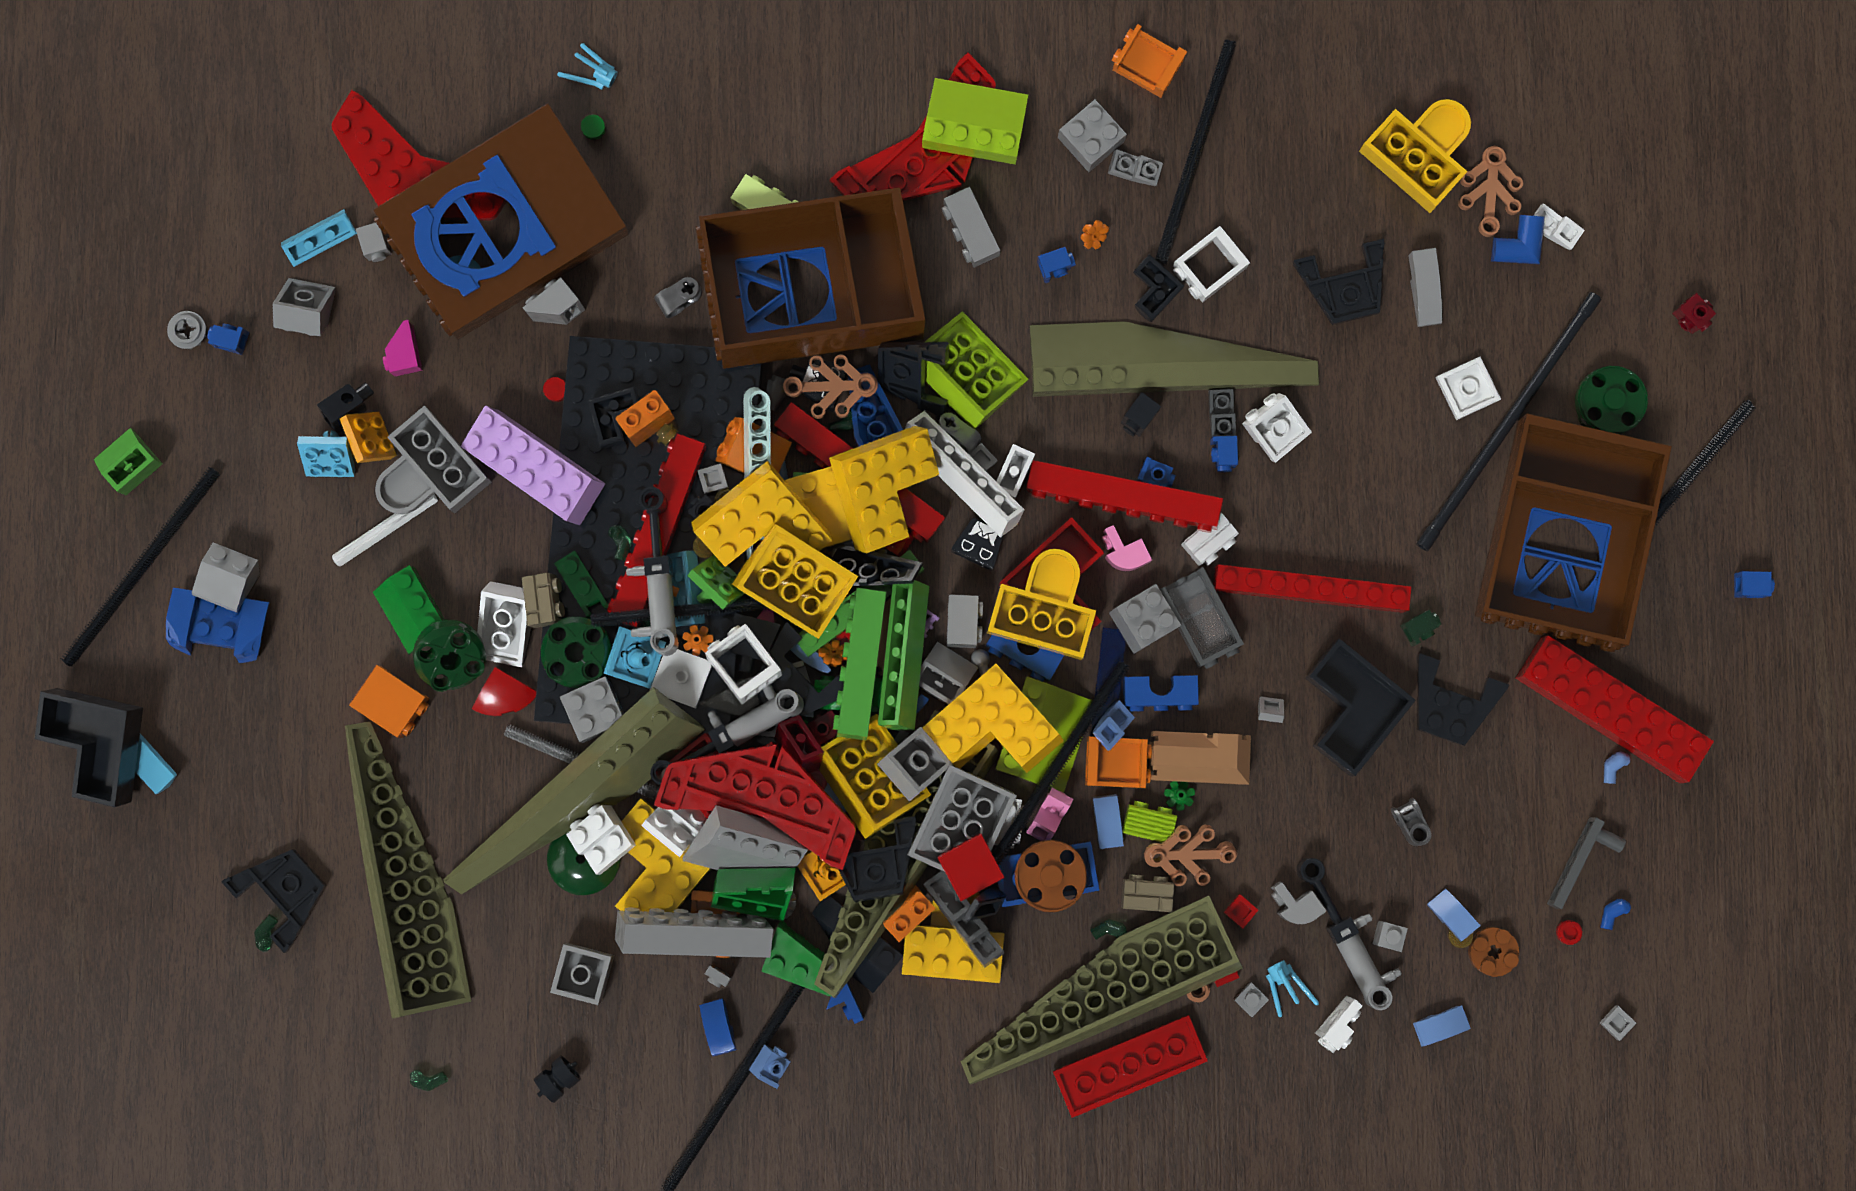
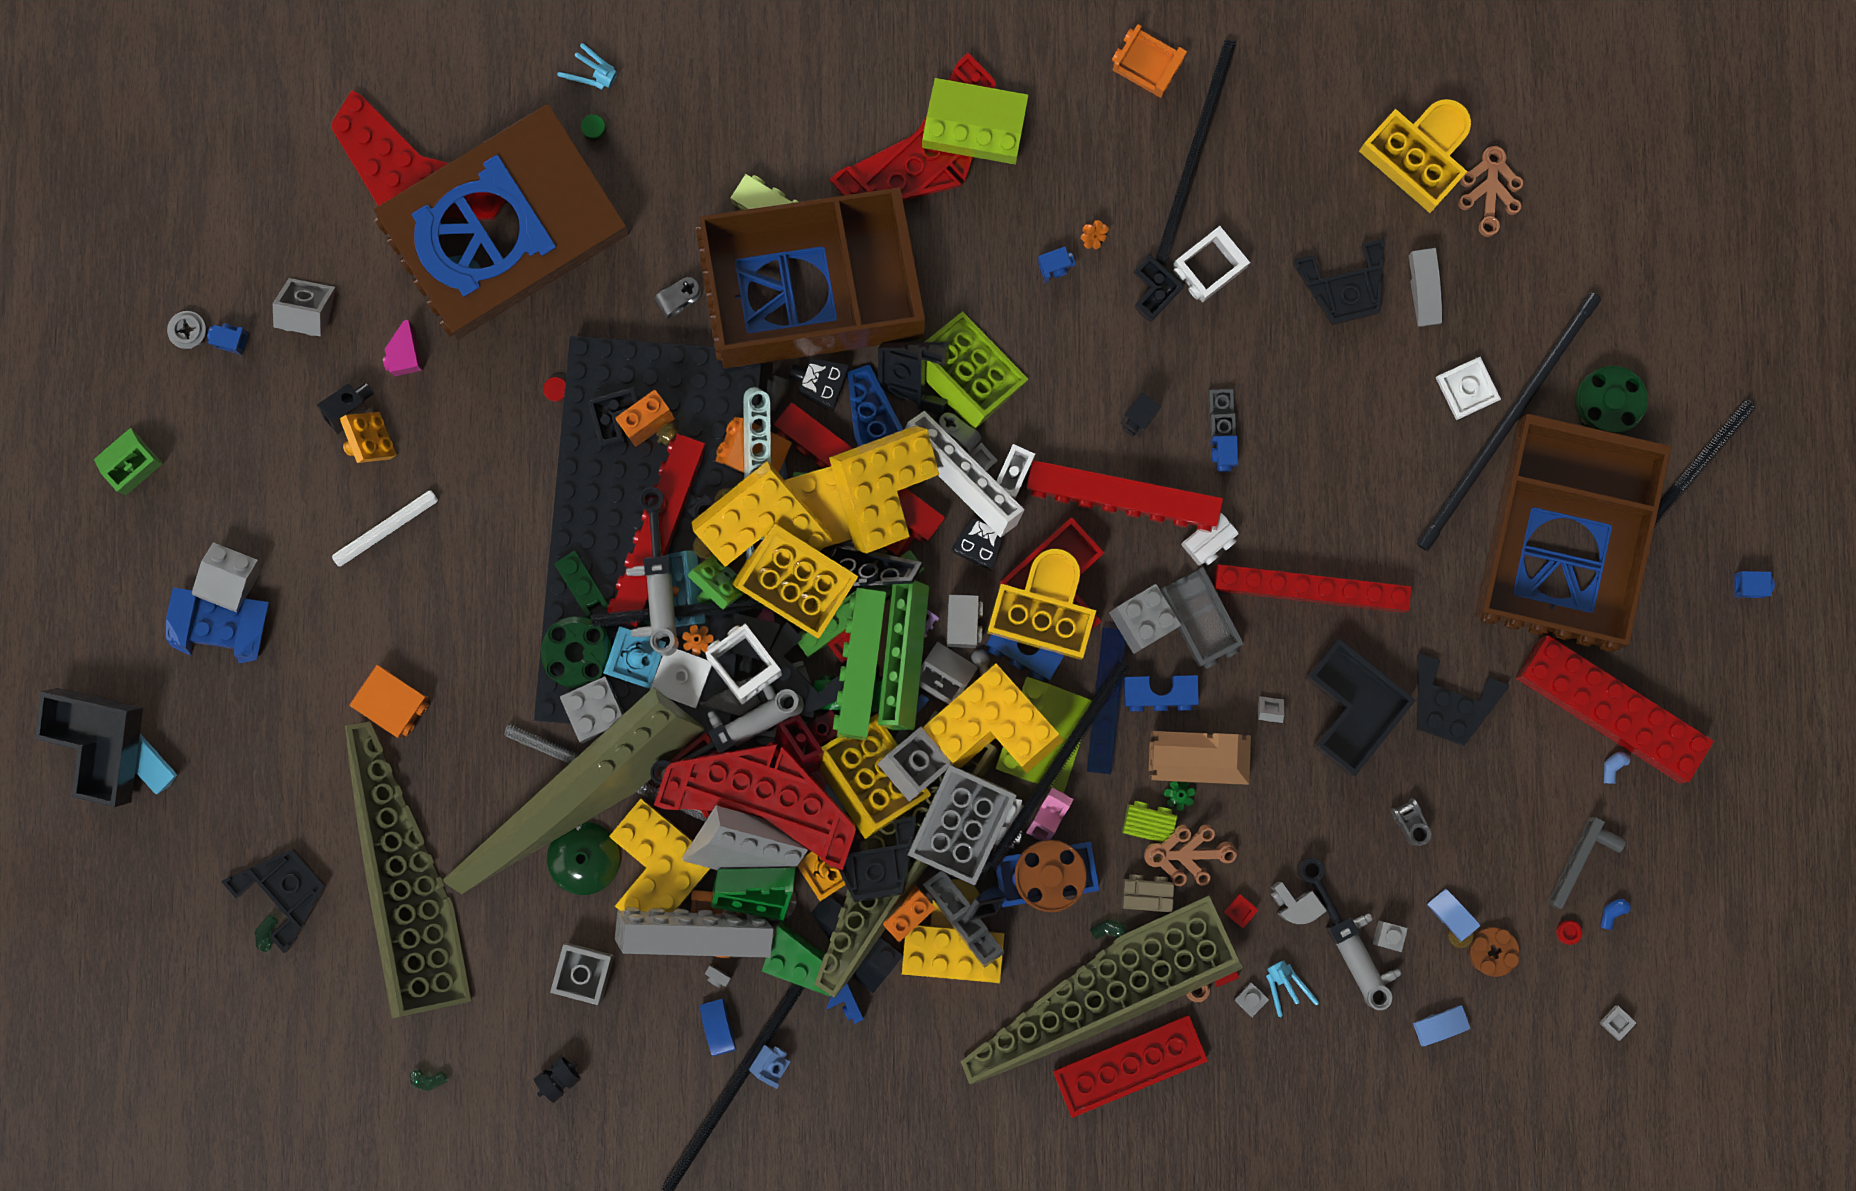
(140, 567): black axle -> none
(318, 238): medium azure slope -> none
(326, 456): medium azure plate -> none
(373, 242): light grey brick -> none
(407, 605): green slope -> none
(428, 465): light grey brick -> none
(449, 655): dark green piece -> none
(503, 624): white slope -> none
(503, 695): red brick -> none
(532, 465): lavender brick -> none
(542, 599): dark tan brick -> none
(554, 305): light grey slope -> none
(600, 838): white plate -> none
(622, 540): clear green arm -> none
(675, 827): white plate -> none
(712, 479): light grey plate -> none
(813, 661): medium blue slope -> none
(832, 653): orange plant -> none
(834, 385): nougat plant -> none
(842, 425): clear green arm -> none
(970, 227): light grey brick -> none
(970, 867): red tile -> none
(1091, 135): light grey brick -> none
(1108, 821): medium blue slope -> none
(1112, 724): medium blue slope -> none
(1119, 767): orange panel -> none
(1124, 558): bright pink brick -> none
(1135, 168): light grey slope -> none
(1147, 473): blue brick -> none
(1151, 359): olive wedge -> none
(1276, 426): white plate -> none
(1334, 1031): white plate -> none
(1421, 626): clear green brick -> none
(1526, 247): blue brick -> none
(1559, 229): white slope -> none
(1694, 314): dark red brick -> none

